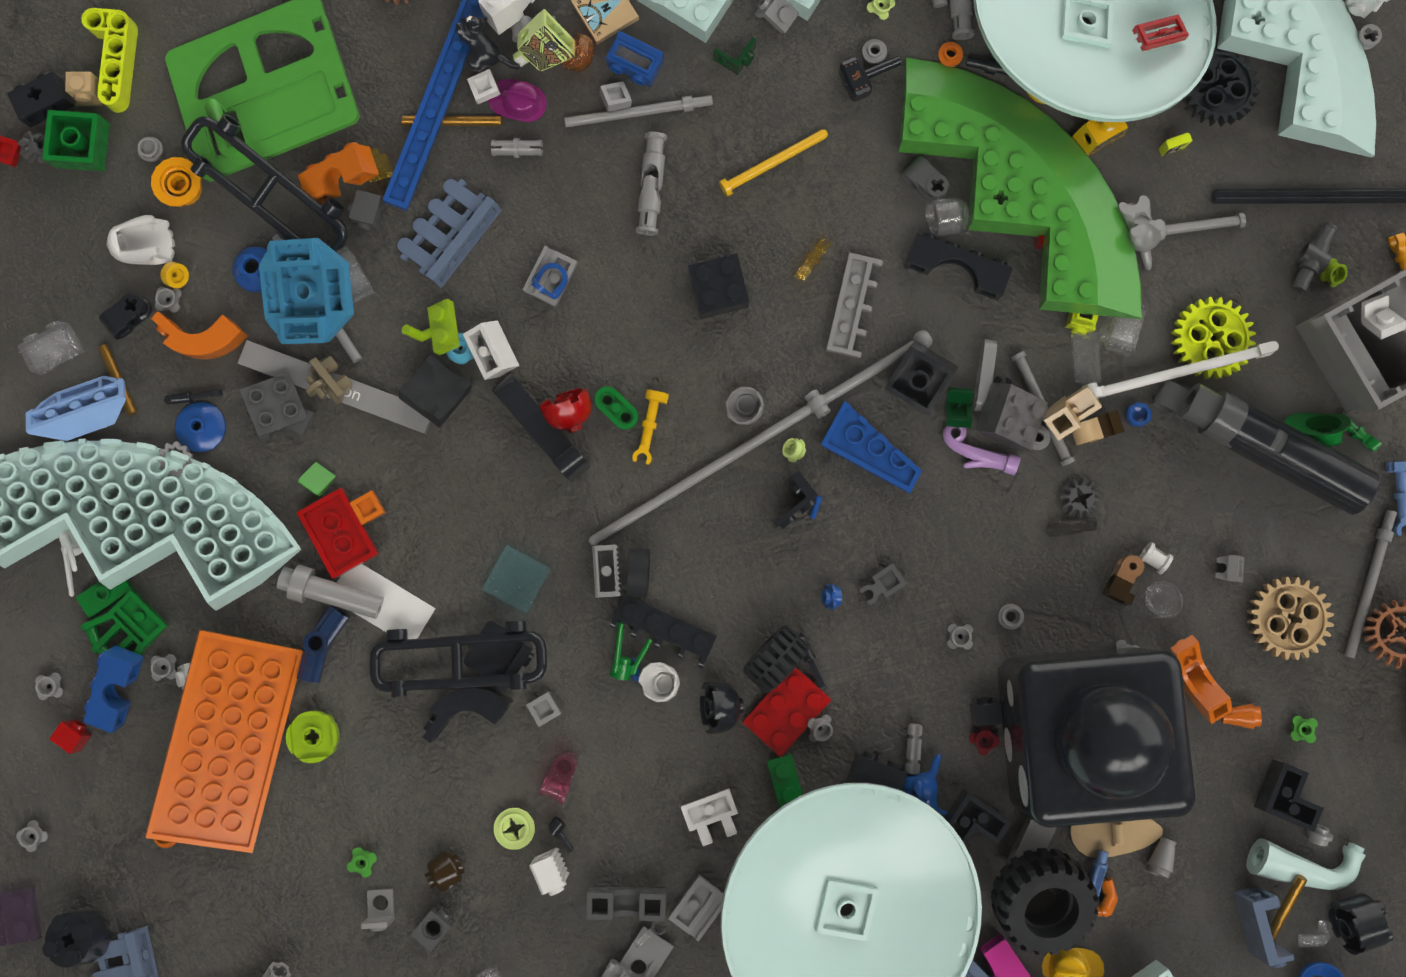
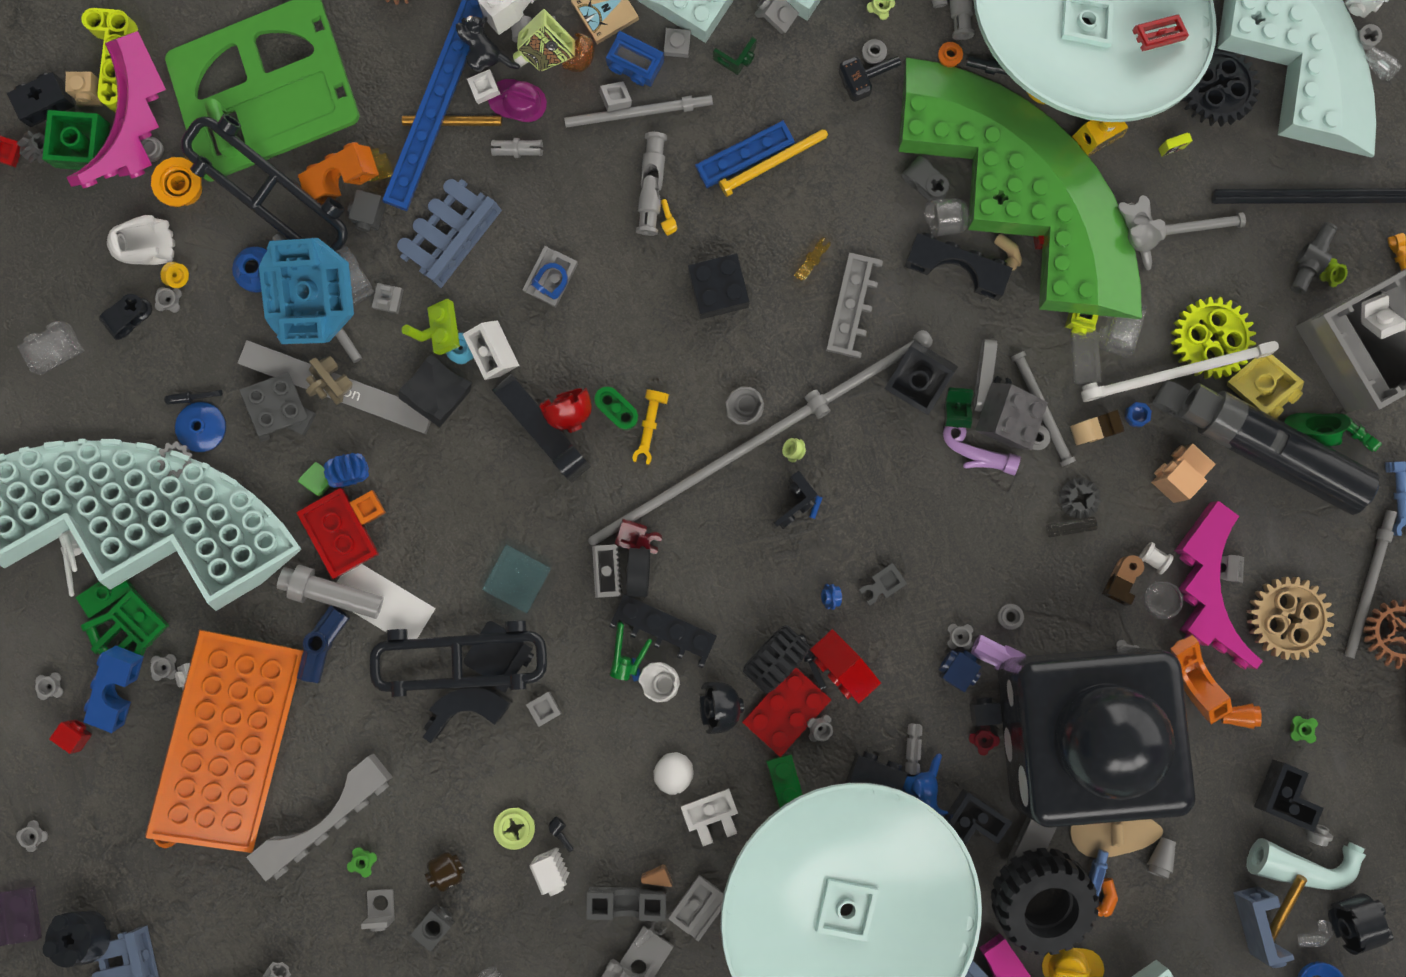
(78, 409): light blue wedge -> none
(114, 372): pearl gold bar -> none
(136, 86): none -> dark pink arch
(213, 343): orange arch -> none
(299, 729): lime plate -> none
(346, 470): none -> blue gear
(361, 782): none -> light grey arch
(387, 298): none -> light grey tile
(558, 781): clear pink piece -> none
(634, 536): none -> dark red plate
(657, 876): none -> medium nougat slope
(669, 225): none -> yellow hand
(673, 773): none -> white hair
(677, 43): none -> light grey plate
(745, 154): none -> blue tile
(844, 667): none -> red brick
(864, 446): blue wing -> none
(960, 669): none -> dark blue brick
(993, 652): none -> lavender piece
(1012, 250): none -> tan arm
(1067, 412): tan brick -> none
(1183, 474): none -> light nougat brick
(1202, 586): none -> dark pink arch
(1267, 385): none -> light yellow plate
(1382, 63): none -> clear cone

